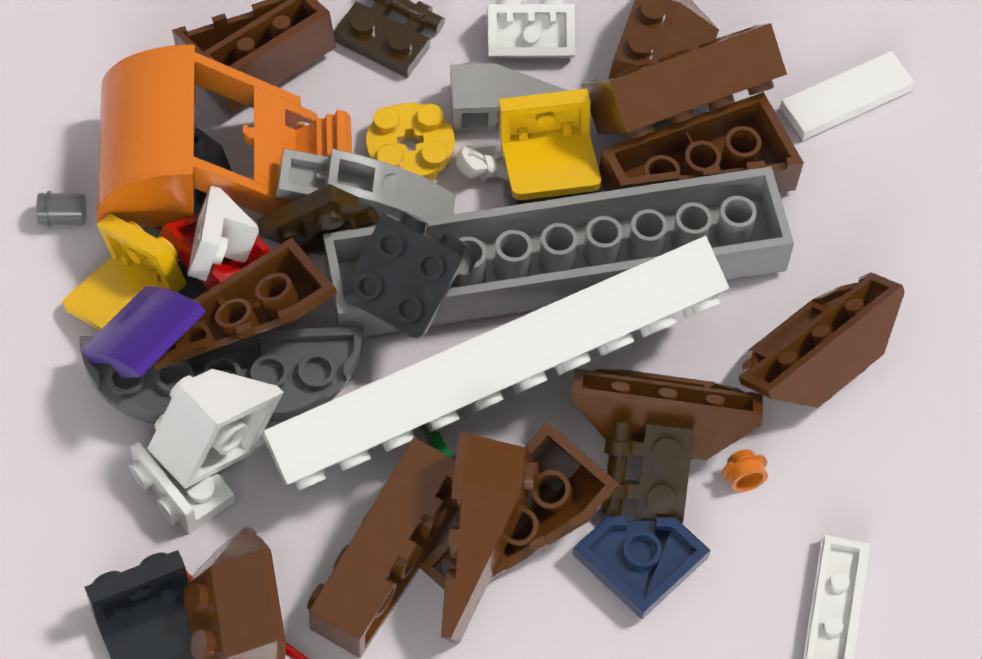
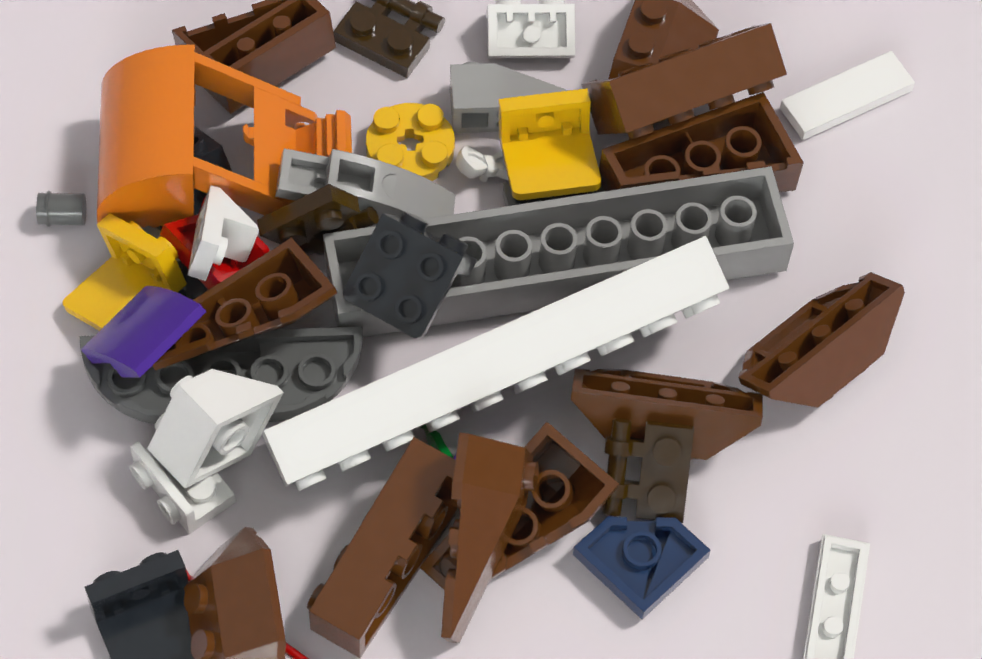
(745, 470): orange plate -> none

